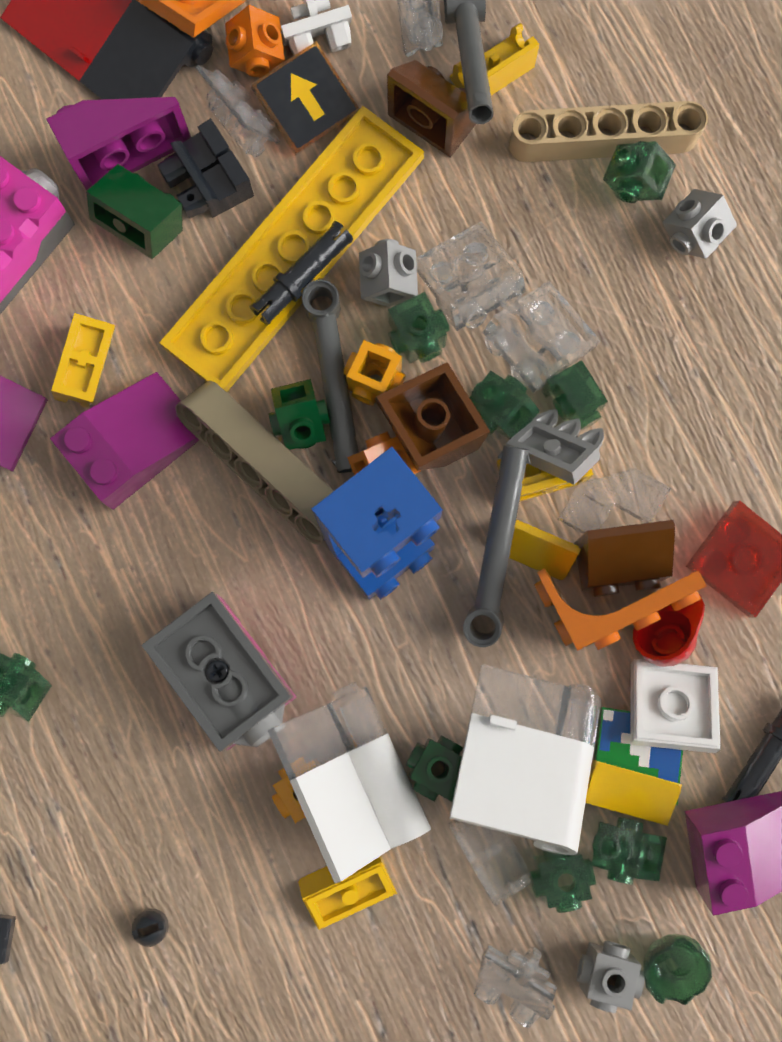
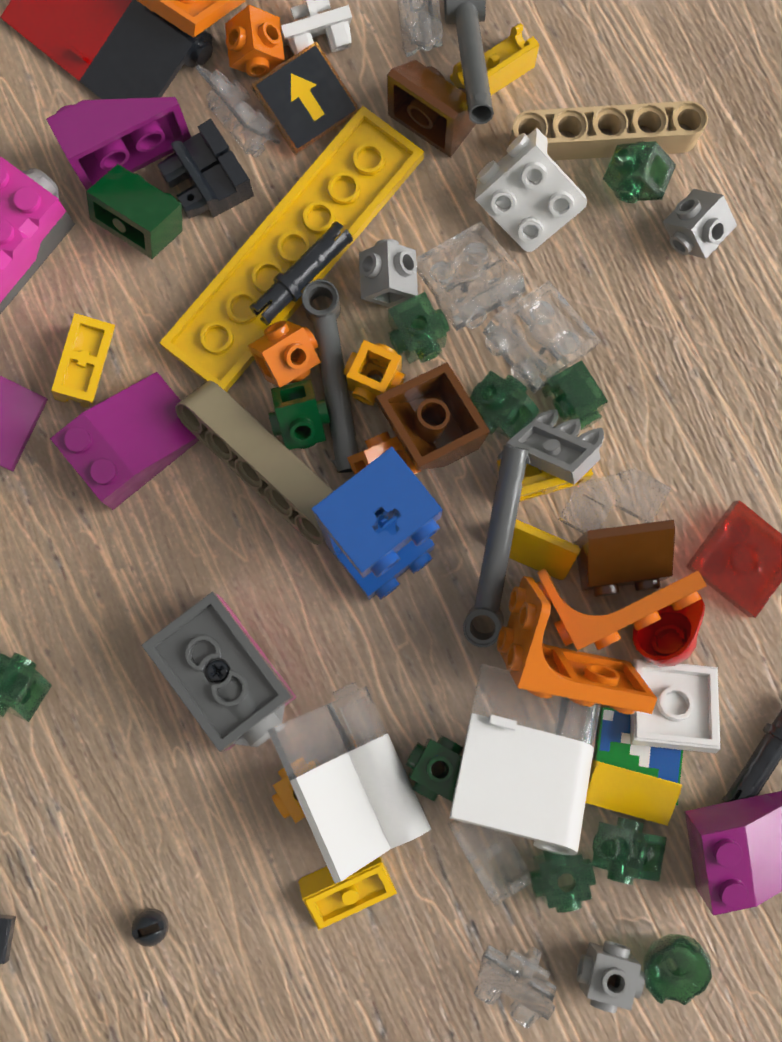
(285, 353): none -> orange brick
(528, 192): none -> white bracket
(562, 671): none -> orange bracket

